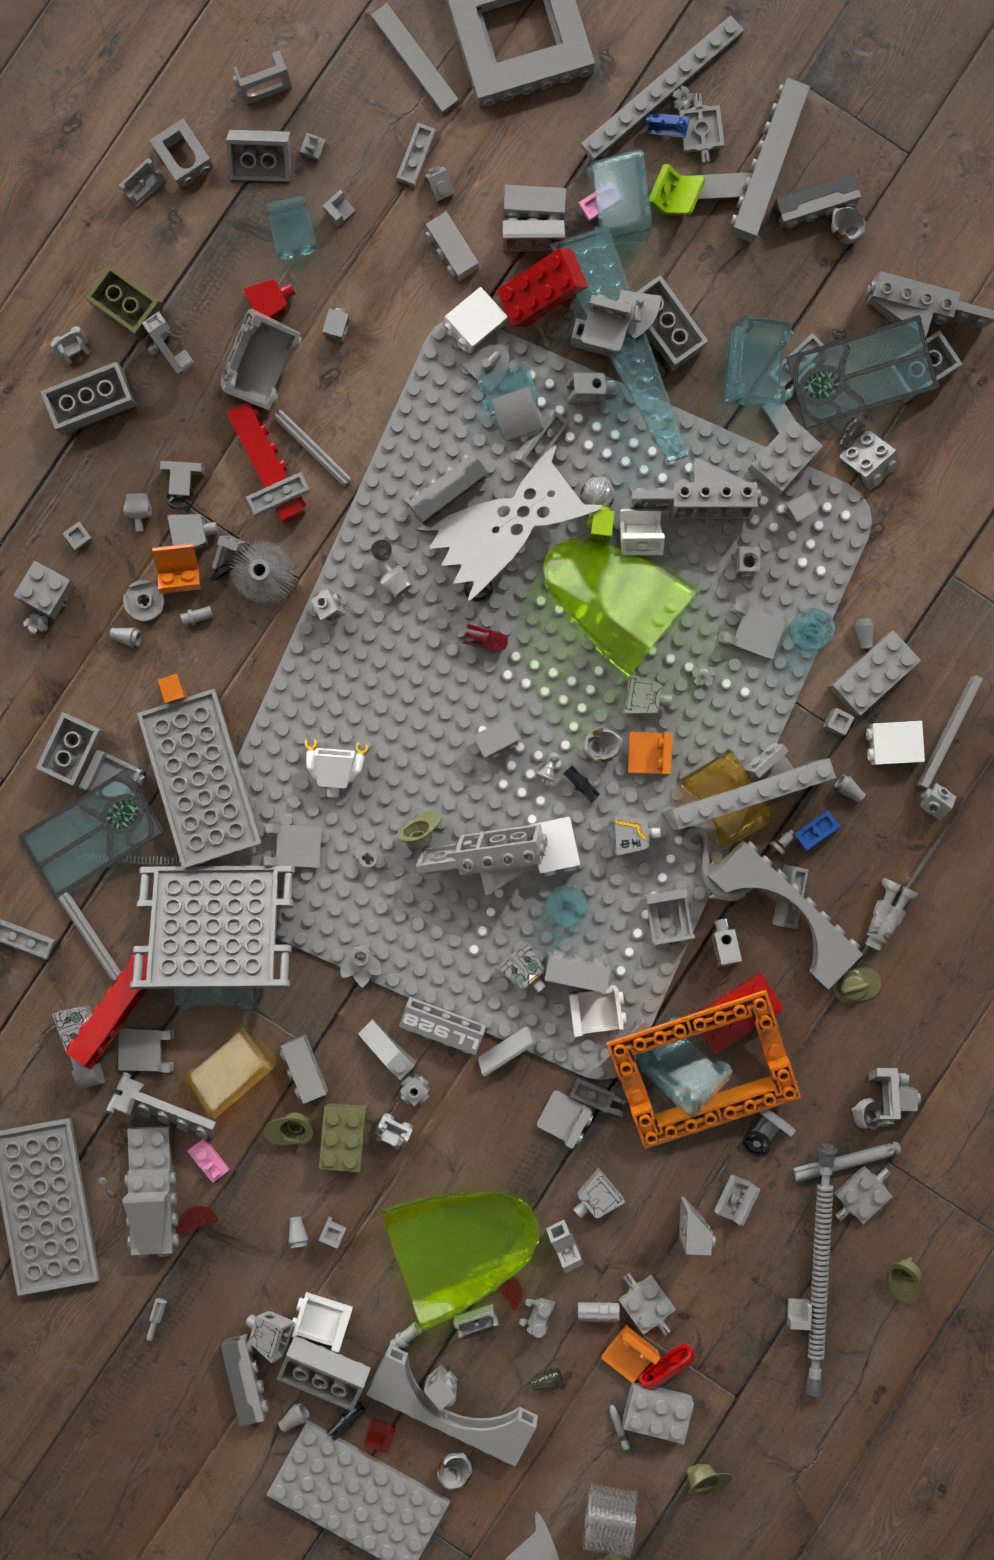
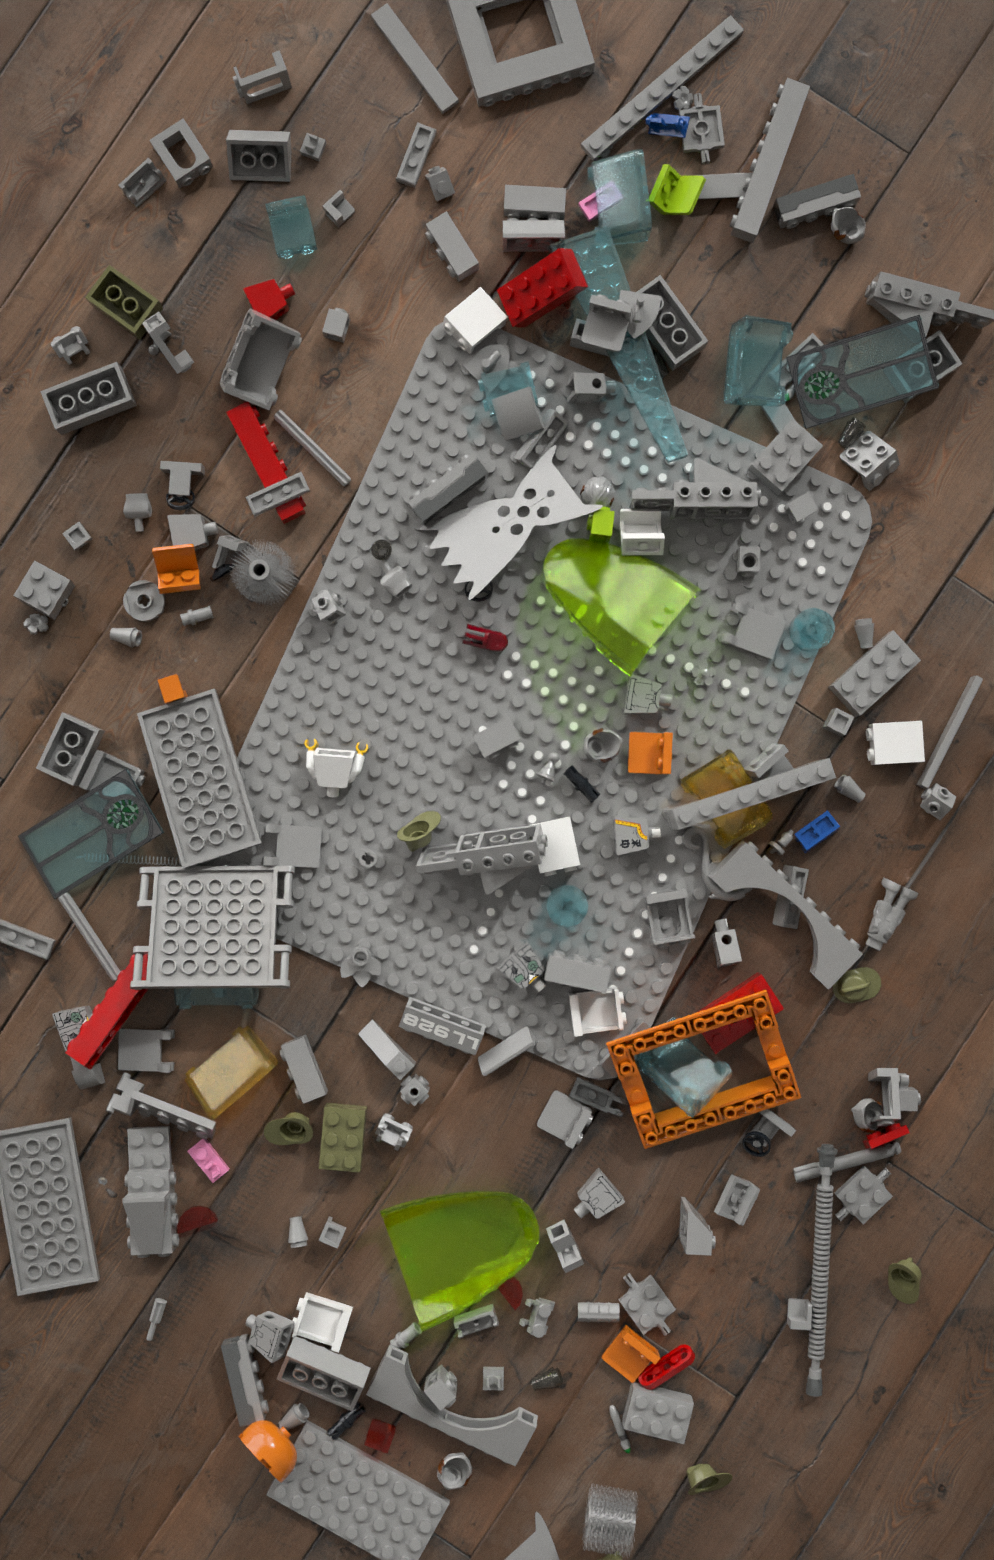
(271, 1447): none -> orange cylinder
(493, 1378): none -> light grey tile
(892, 1132): none -> red plate

